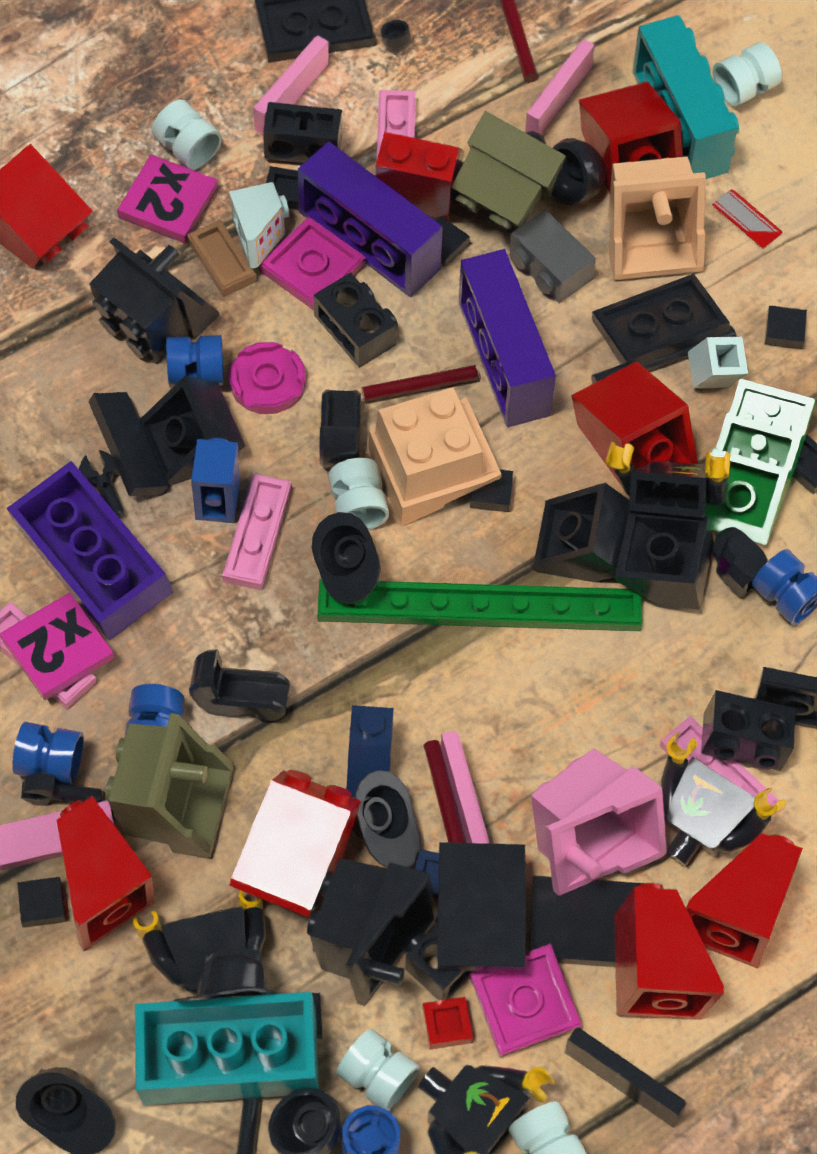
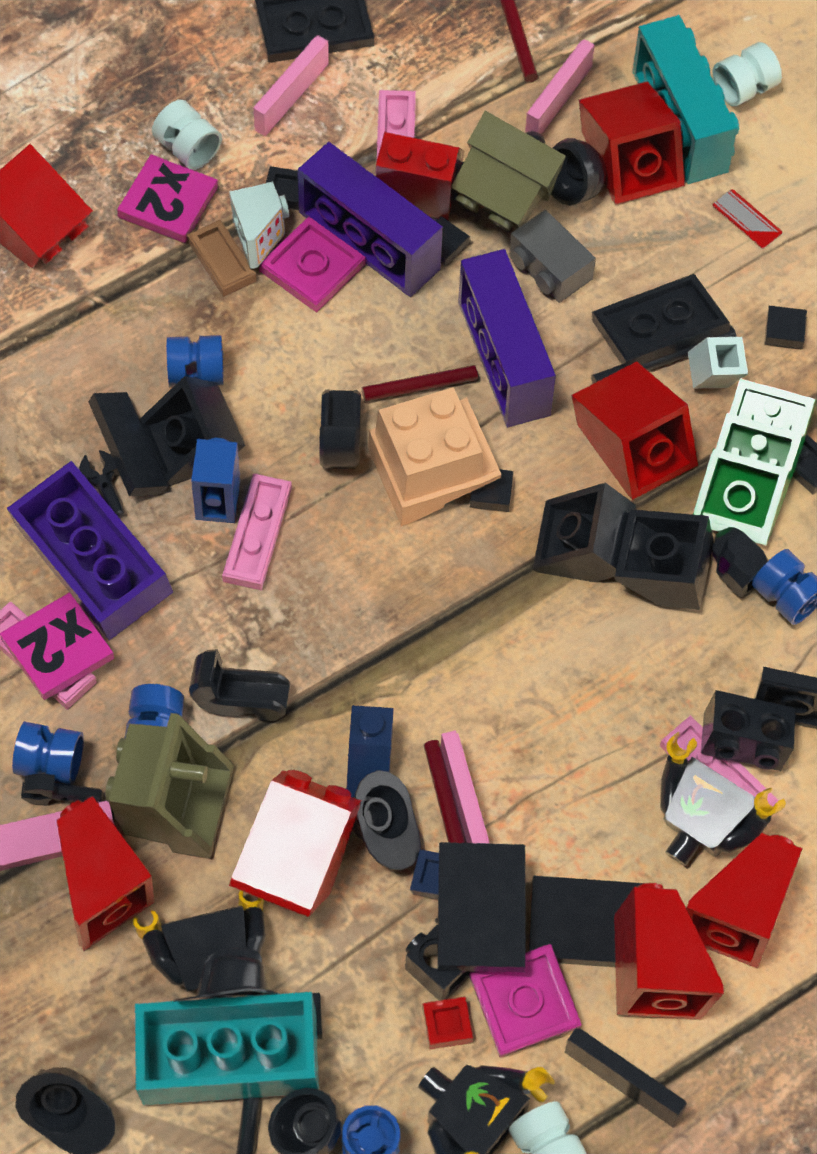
(41, 902): black tile -> none
(147, 301): black piece -> none
(267, 378): dark pink tile -> none
(299, 131): black brick -> none
(346, 557): black piece -> none
(348, 323): black brick -> none
(358, 491): light aqua wheel -> none
(369, 922): black piece -> none
(378, 1070): light aqua wheel -> none
(396, 35): black hinge -> none
(489, 606): green tile -> none
(598, 821): bright pink piece -> none
(656, 218): light nougat piece -> none
(671, 486): black torso -> none

